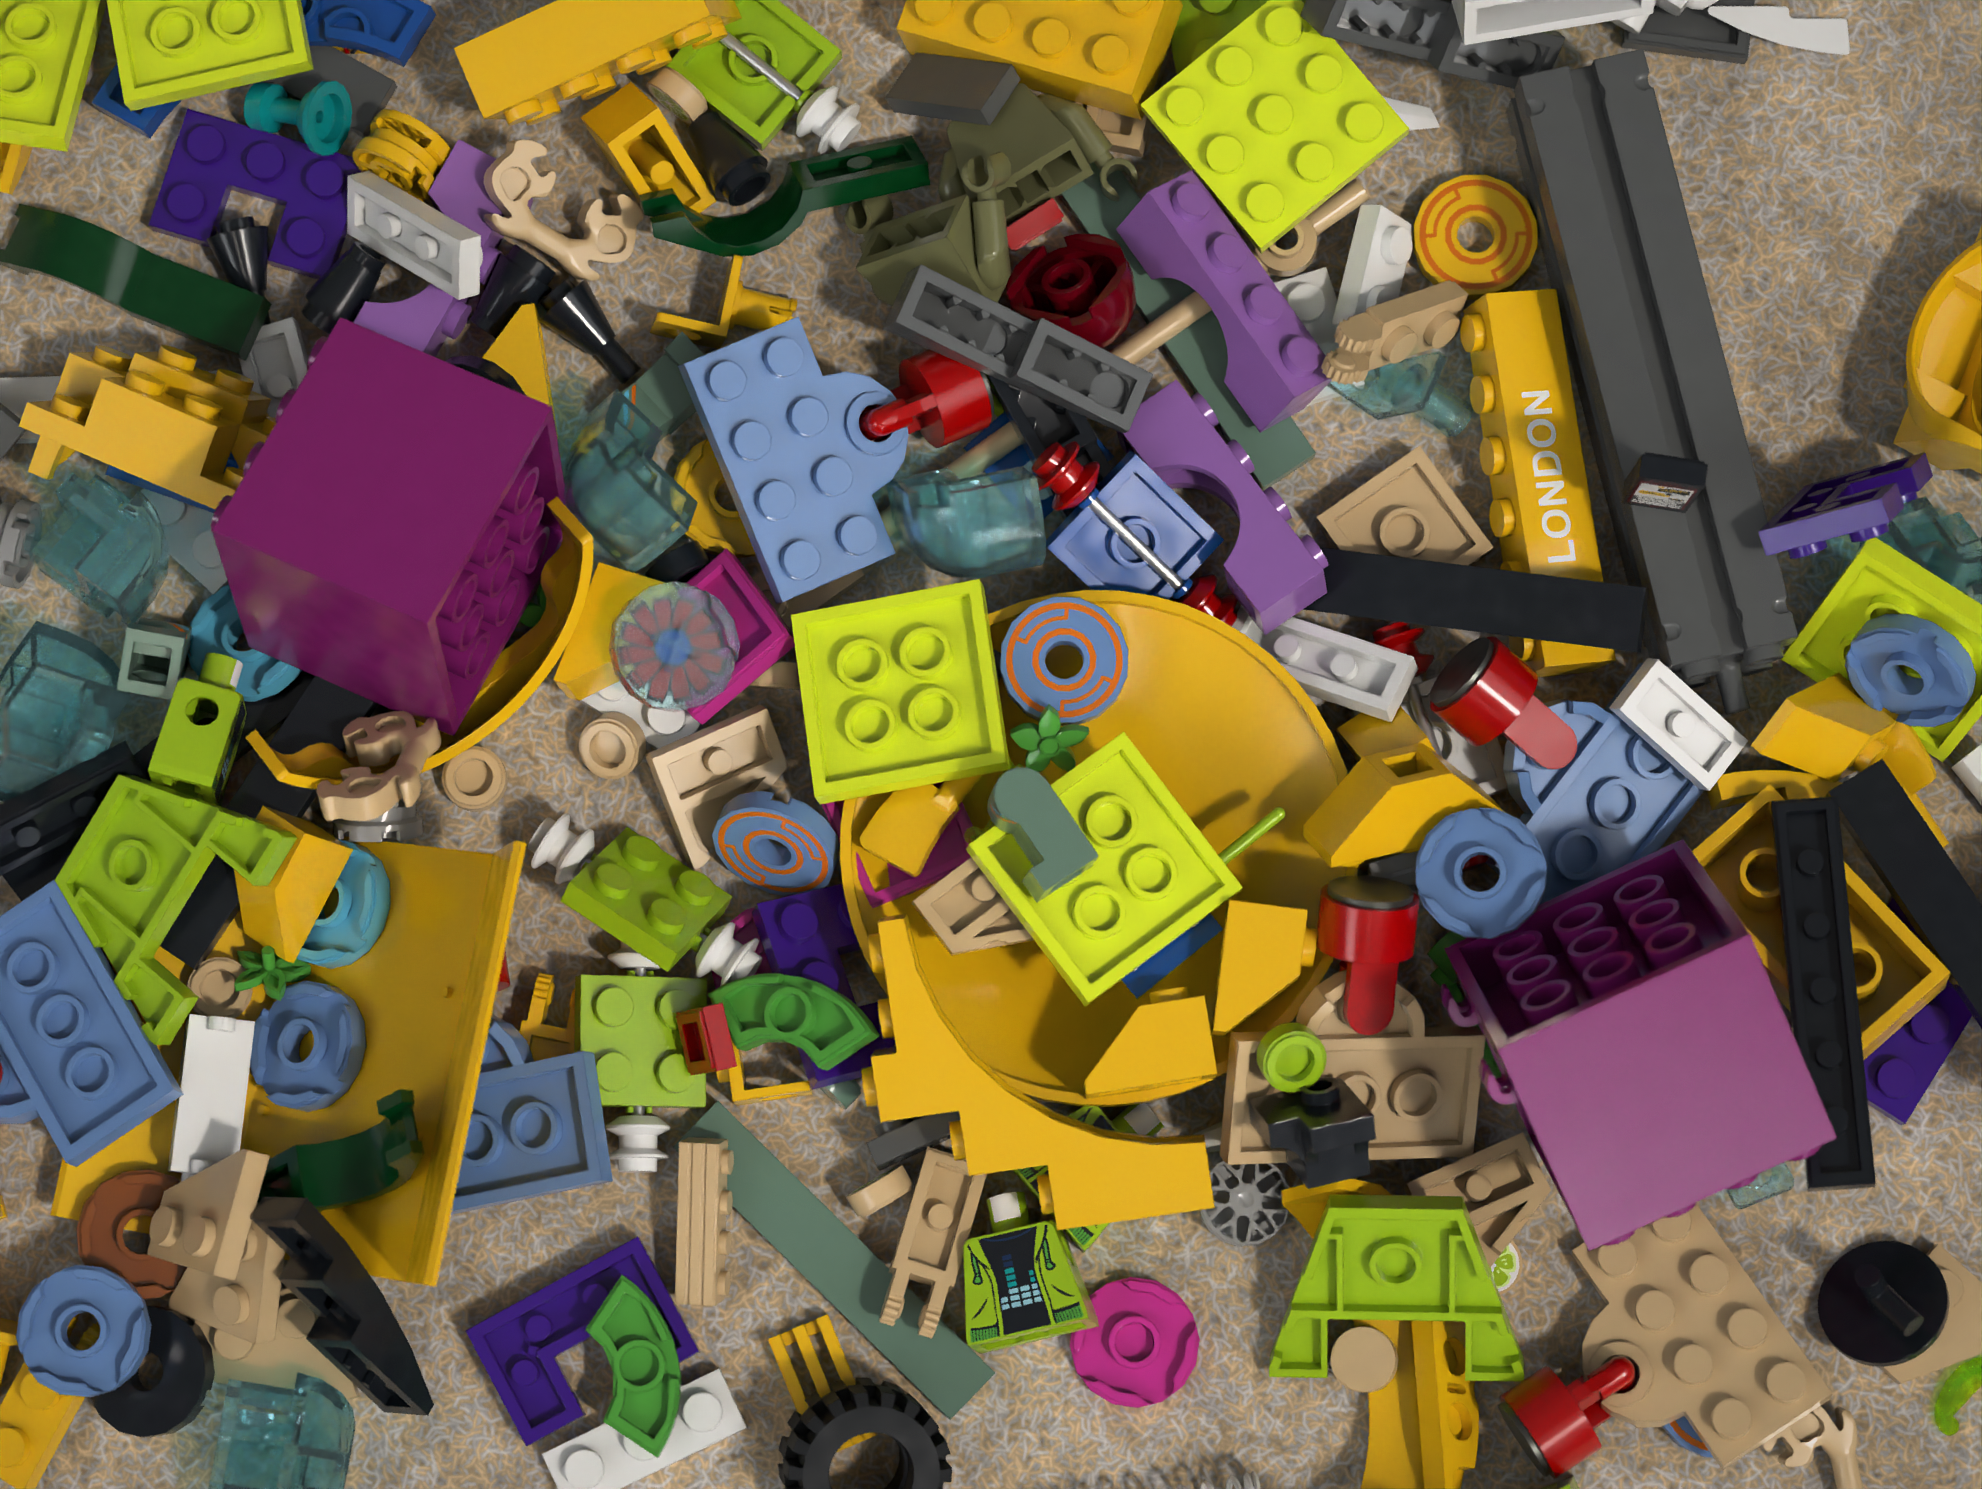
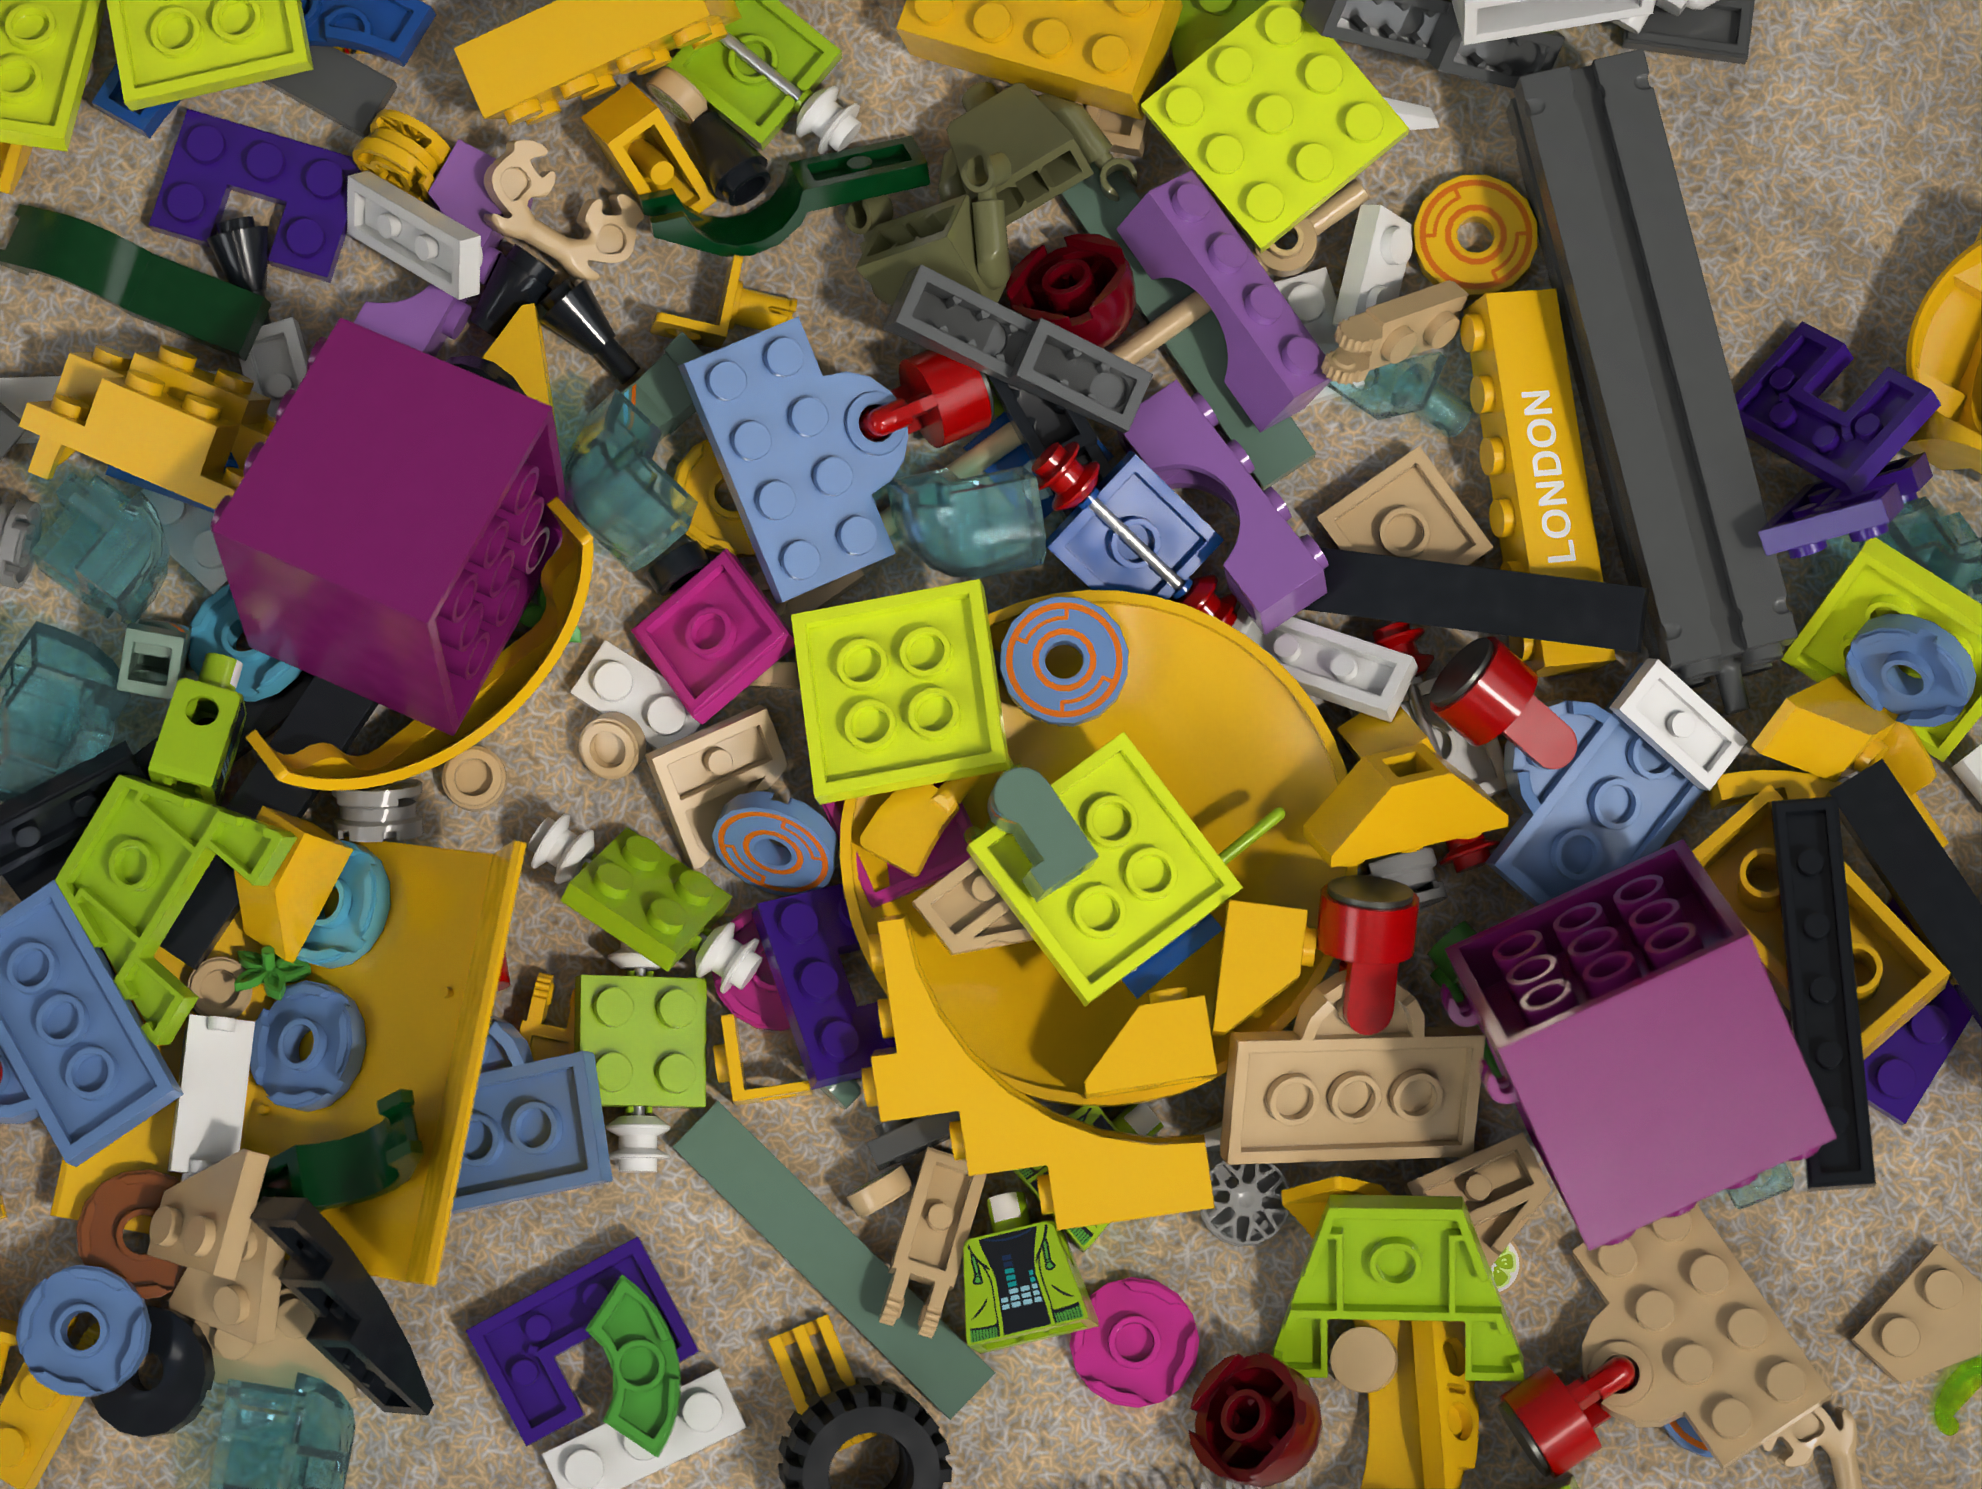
(320, 116): teal piece -> none
(344, 287): black cone -> none
(375, 742): tan helmet -> none
(586, 659): yellow slope -> none
(674, 646): clear light blue tile -> none
(702, 1221): tan piece -> none
(706, 1039): red tile -> none
(794, 1012): bright green tile -> none
(953, 88): dark grey tile -> none
(1033, 224): red tile -> none
(1049, 741): bright green plant -> none
(1255, 1420): none -> dark red cylinder
(1291, 1057): lime tile -> none
(1320, 1128): black brick -> none
(1473, 834): medium blue tile -> none
(1664, 482): black tile -> none
(1776, 25): white sticker -> none
(1842, 448): none -> dark purple plate
(1883, 1303): black shield -> none

